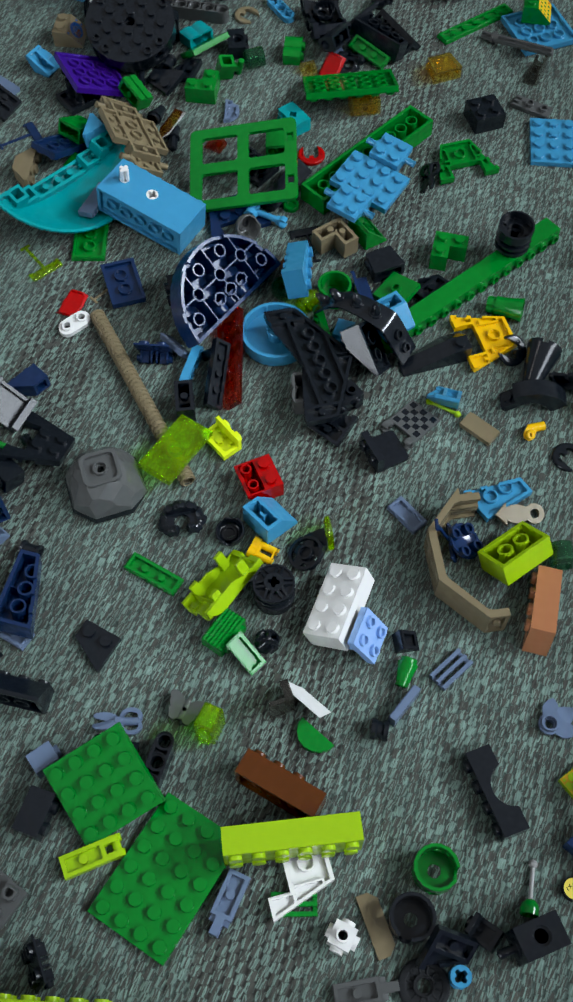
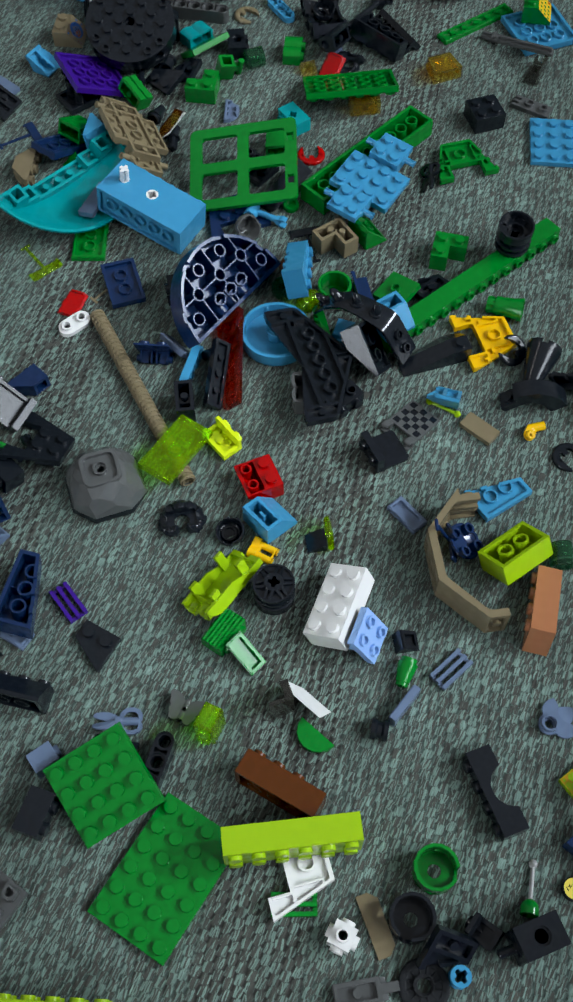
(26, 545): black bush -> none
(30, 956): black hinge -> none
(60, 590): none -> dark purple tile
(91, 856): lime plate -> none
(153, 574): green tile -> none
(216, 145): clear red slope -> none
(228, 901): sand blue hinge -> none
(267, 641): black gear -> none
(306, 553): black wheel -> none
(337, 430): black wing -> none
(369, 51): green tile -> none
(382, 263): black torso -> none
(518, 513): brick -> none

